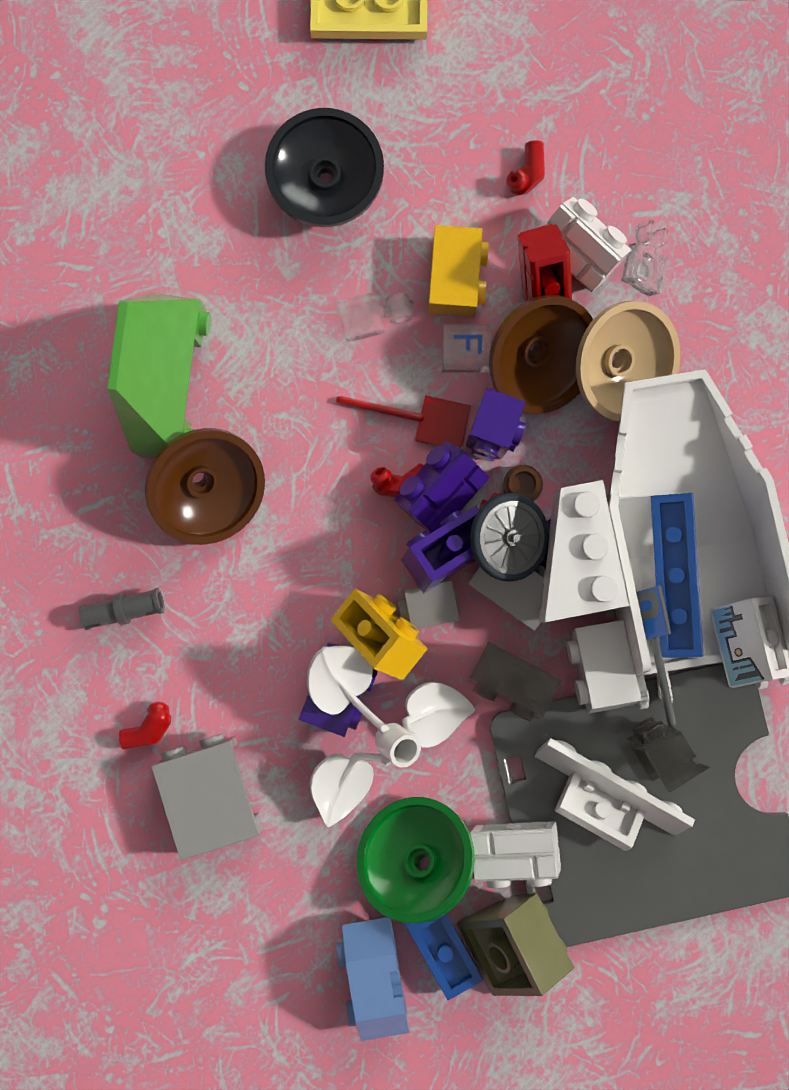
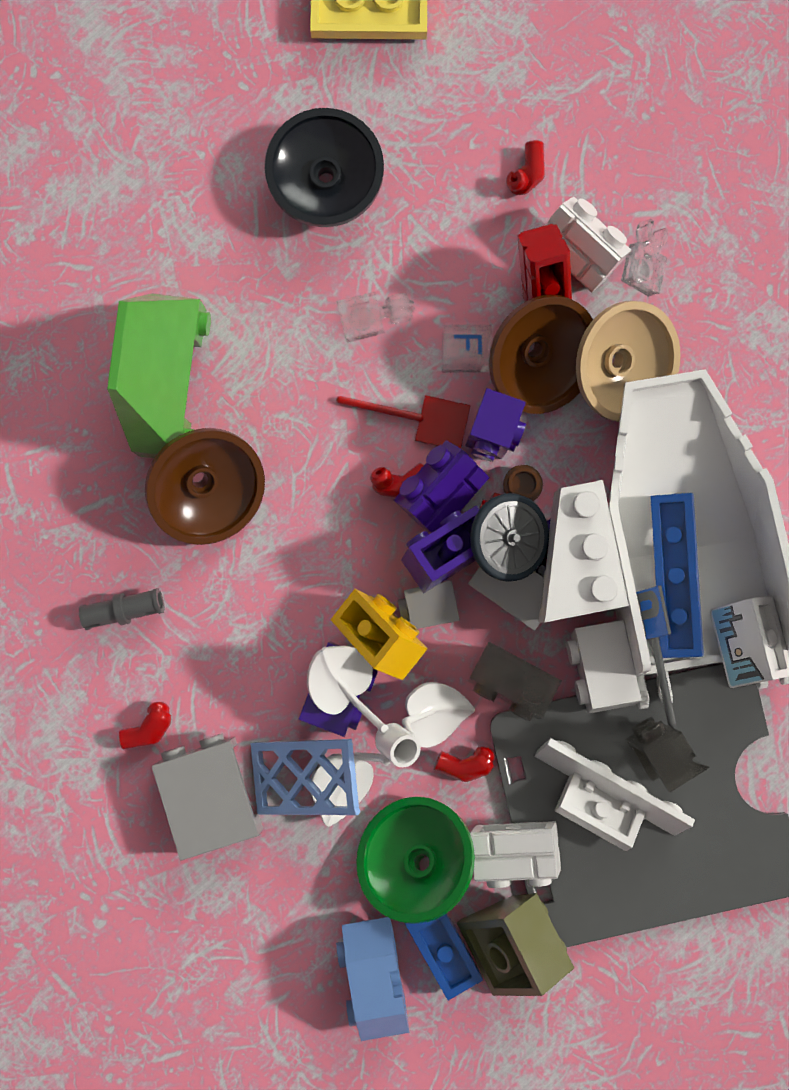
(344, 777): none -> light blue window
(456, 271): yellow brick -> none
(468, 769): none -> red arm

